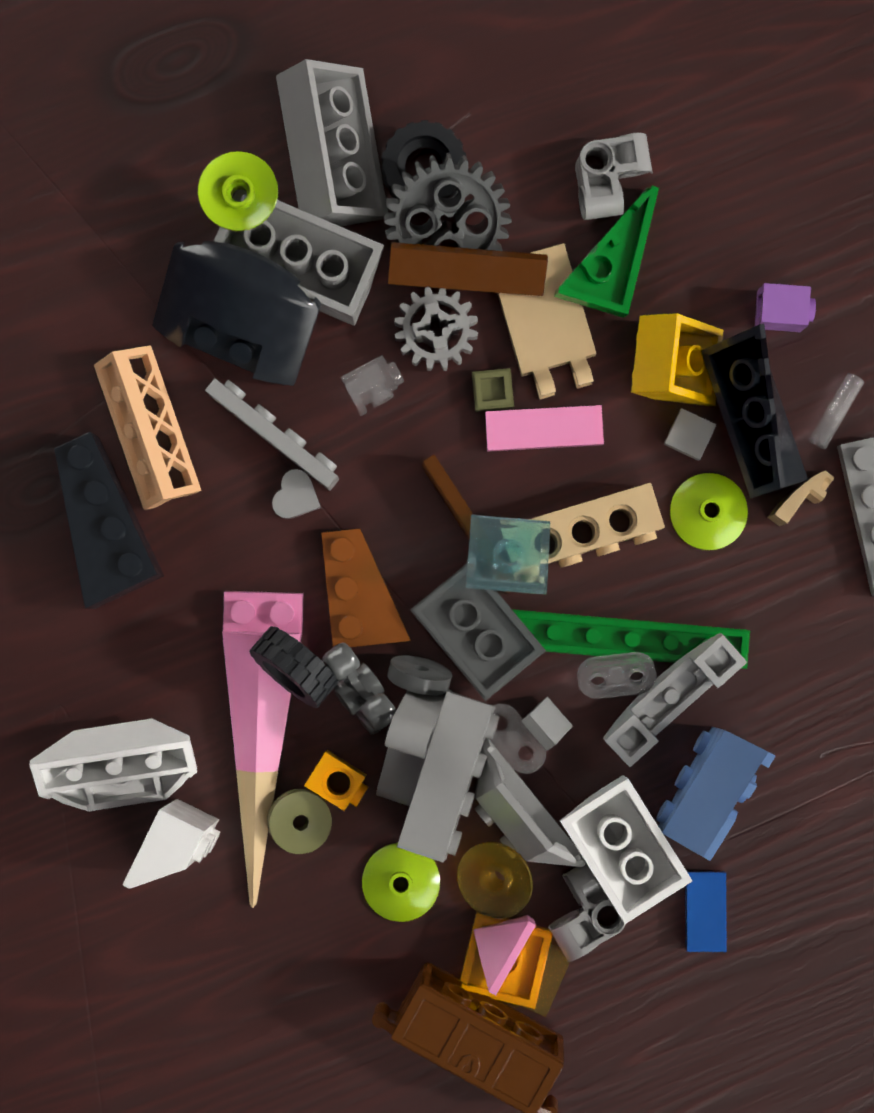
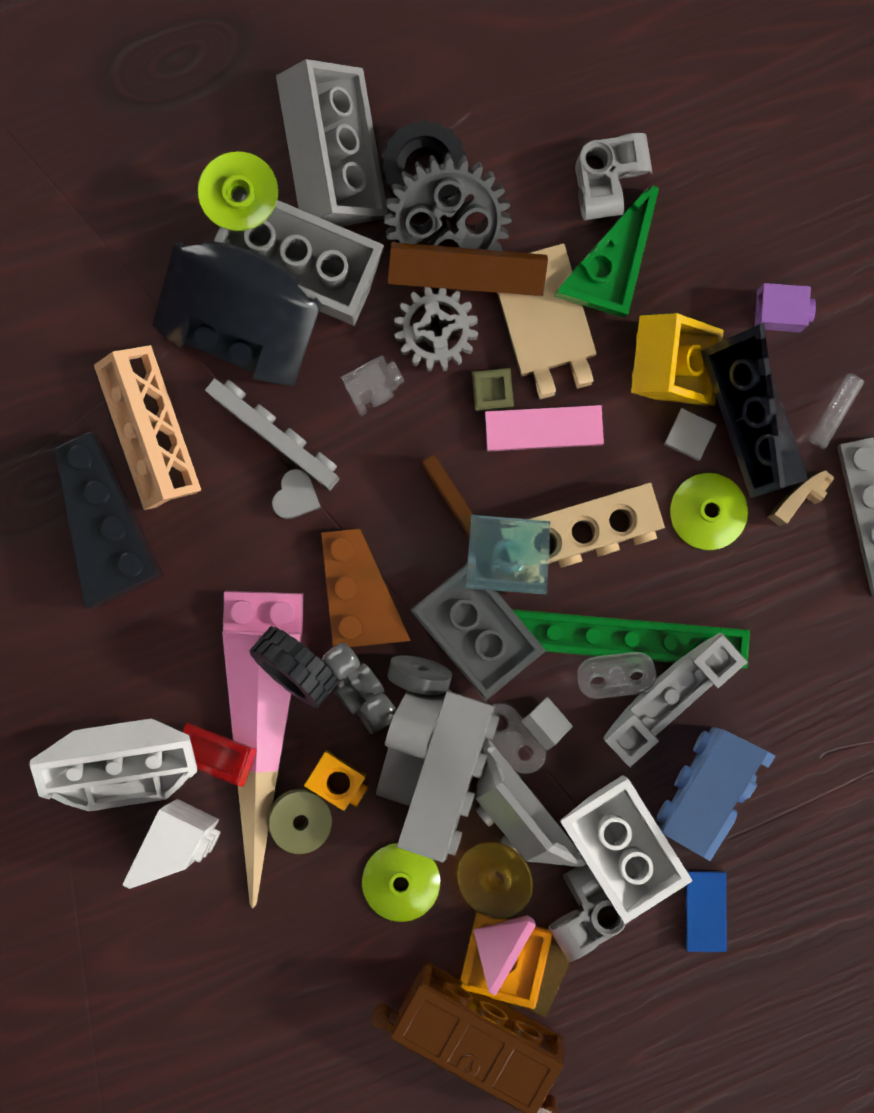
(220, 755): none -> red tile

